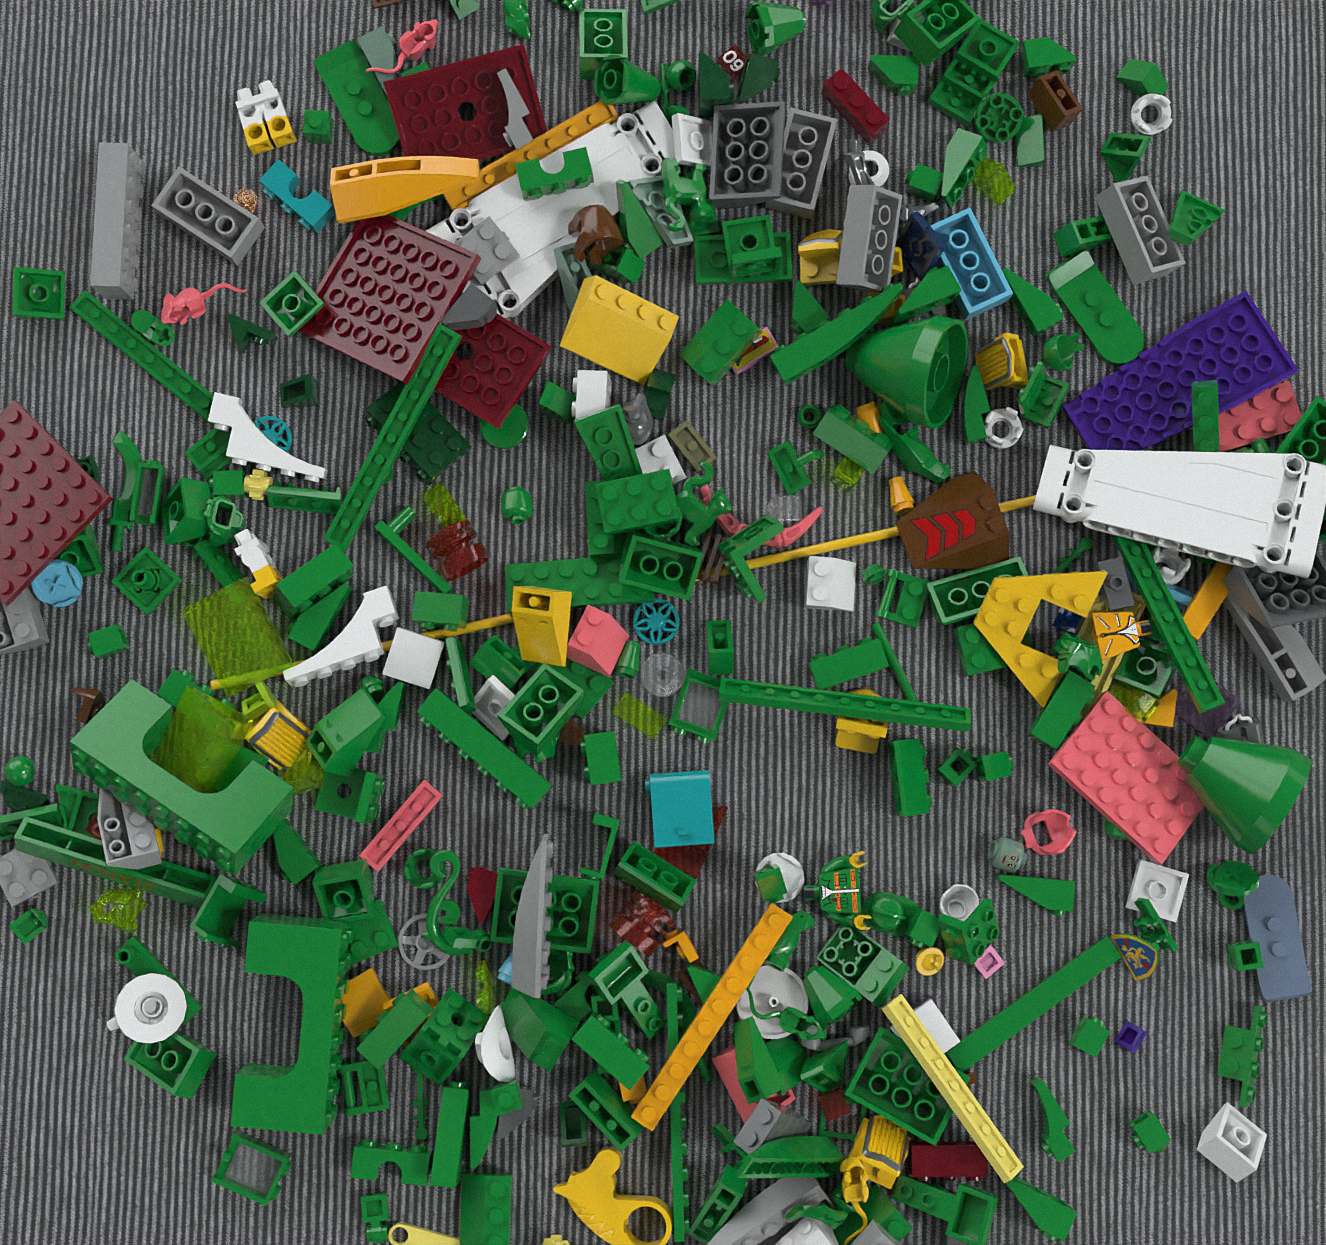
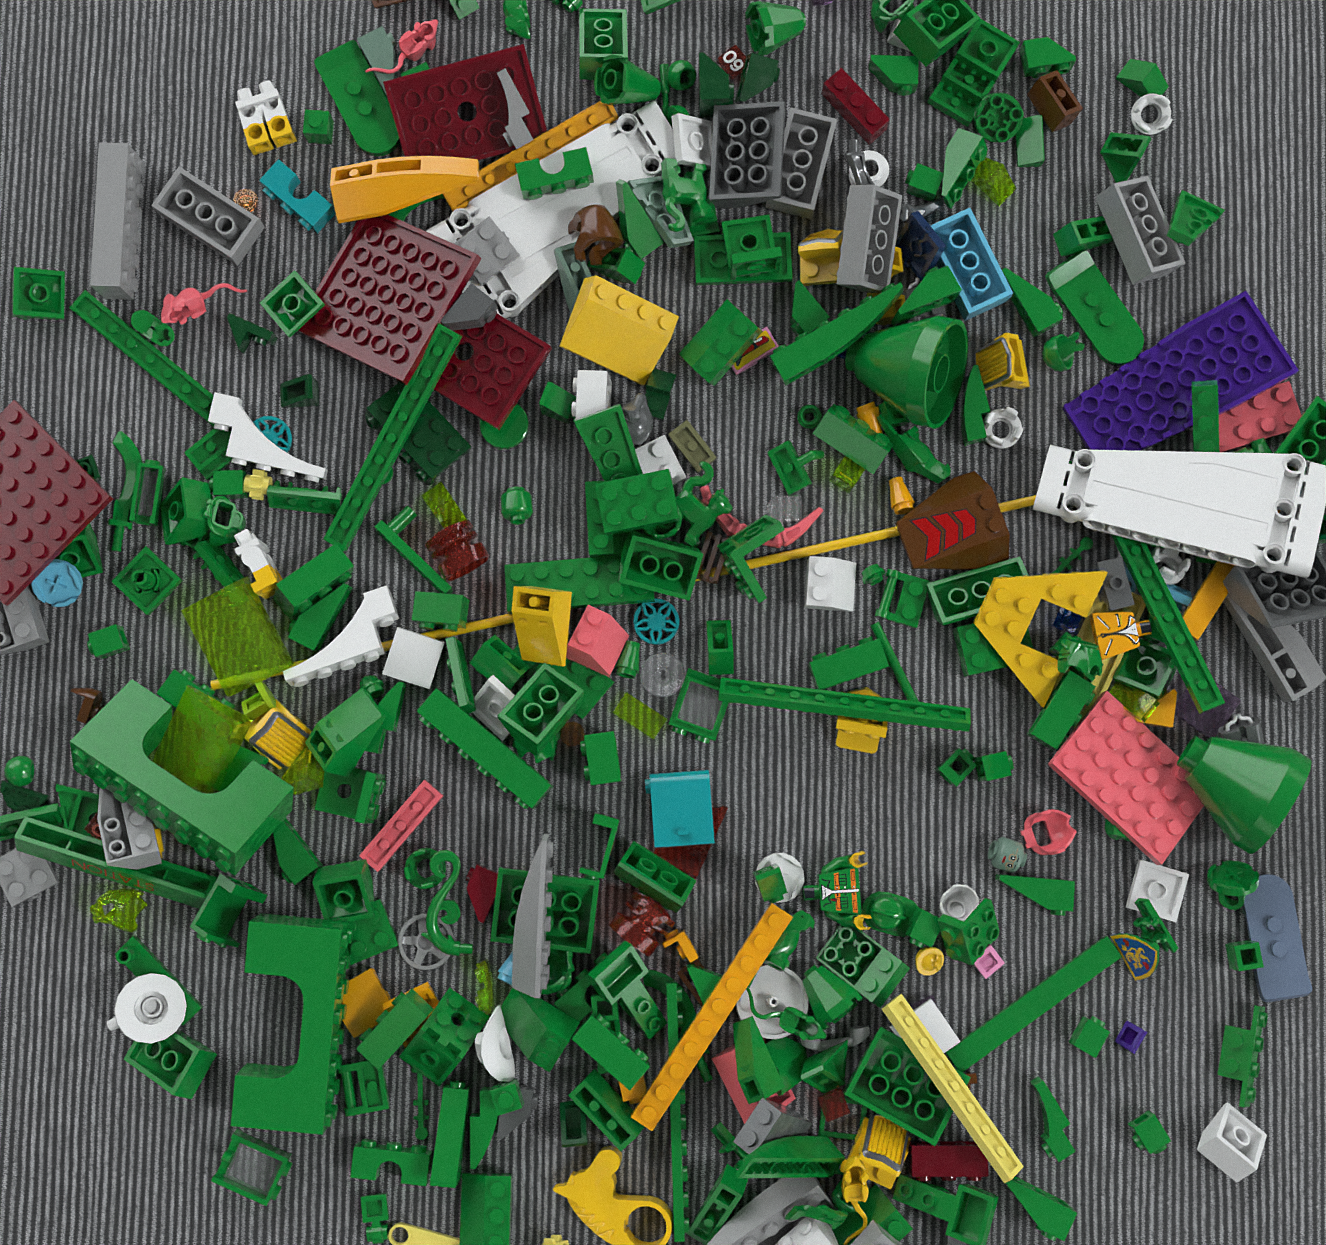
(30, 925): green plate -> none
(464, 938): green plate -> none
(909, 777): green slope -> none
(1041, 397): green bracket -> none

